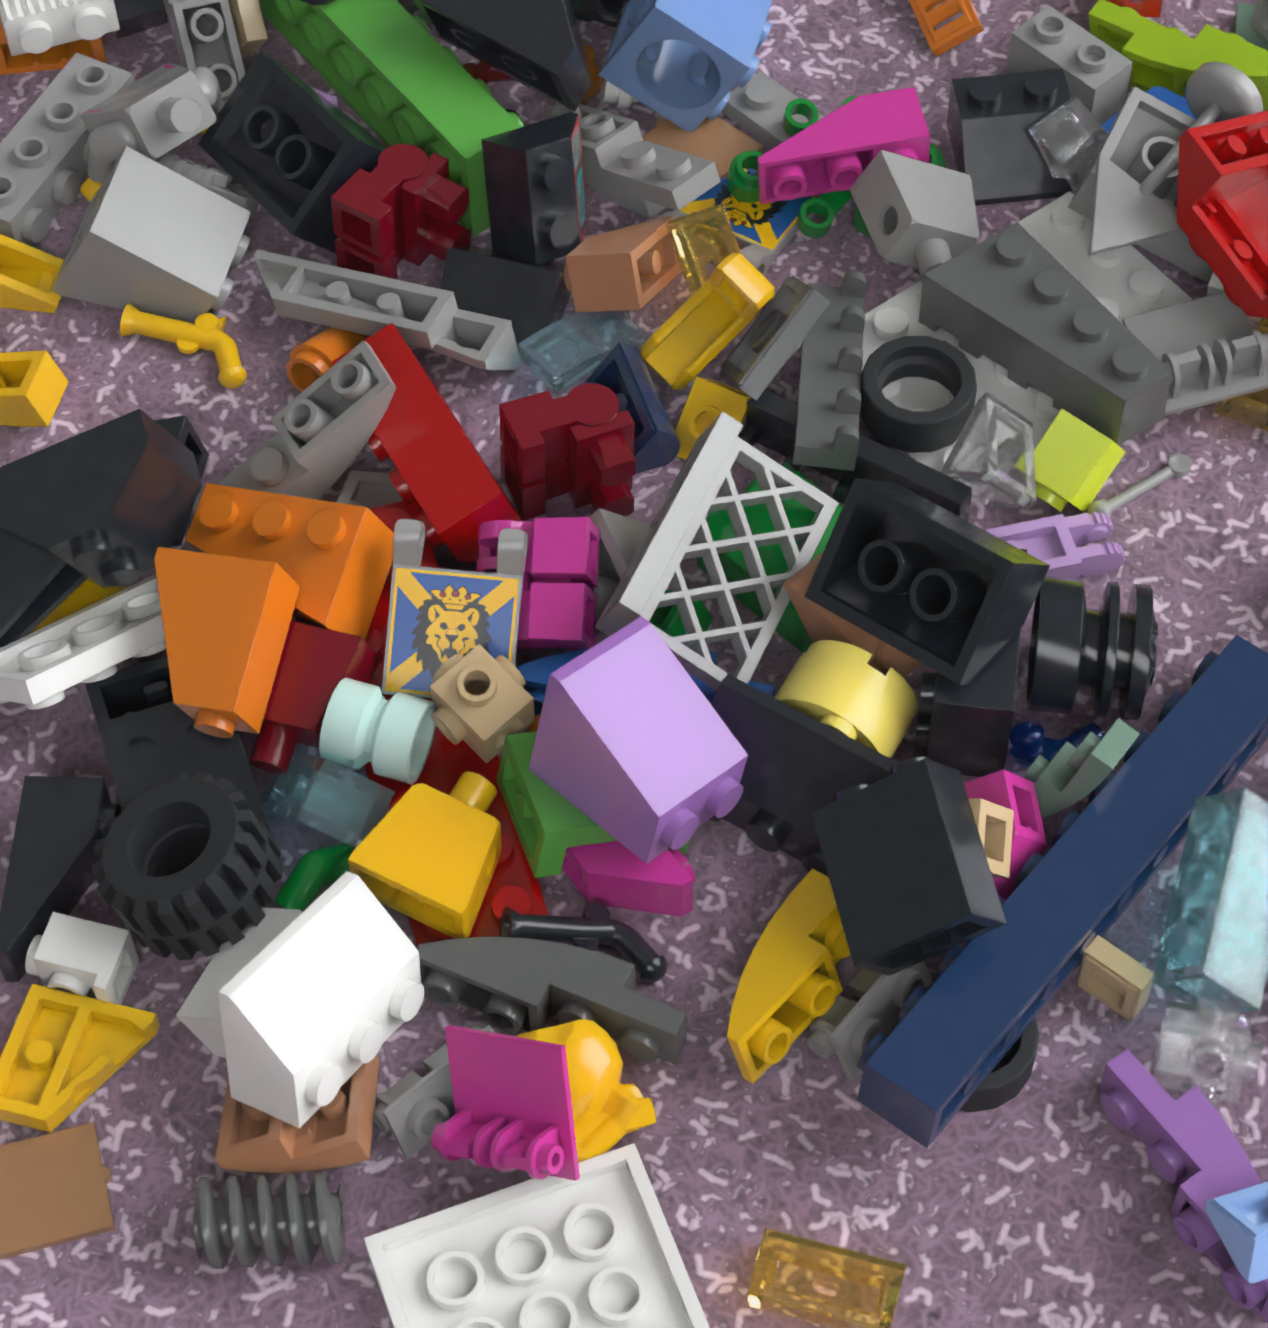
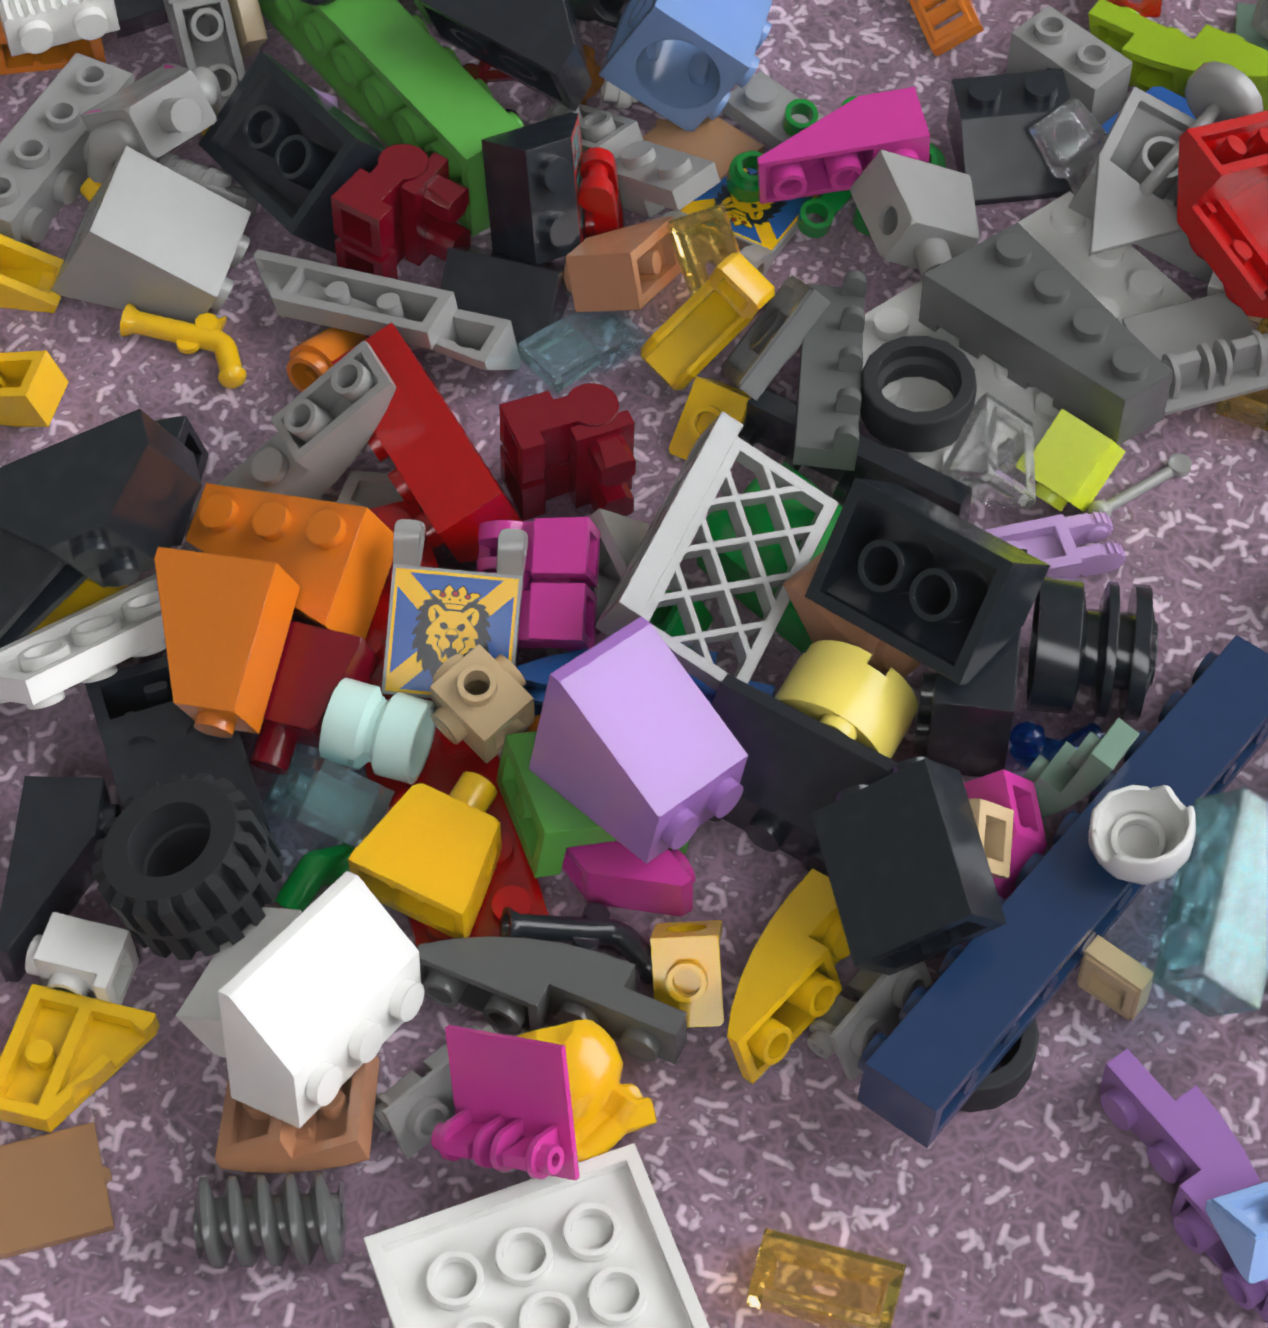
(600, 192): none -> red plate
(630, 380): dark blue brick -> none
(689, 969): none -> yellow bracket
(1142, 833): none -> white hair
(1207, 1049): clear brick -> none

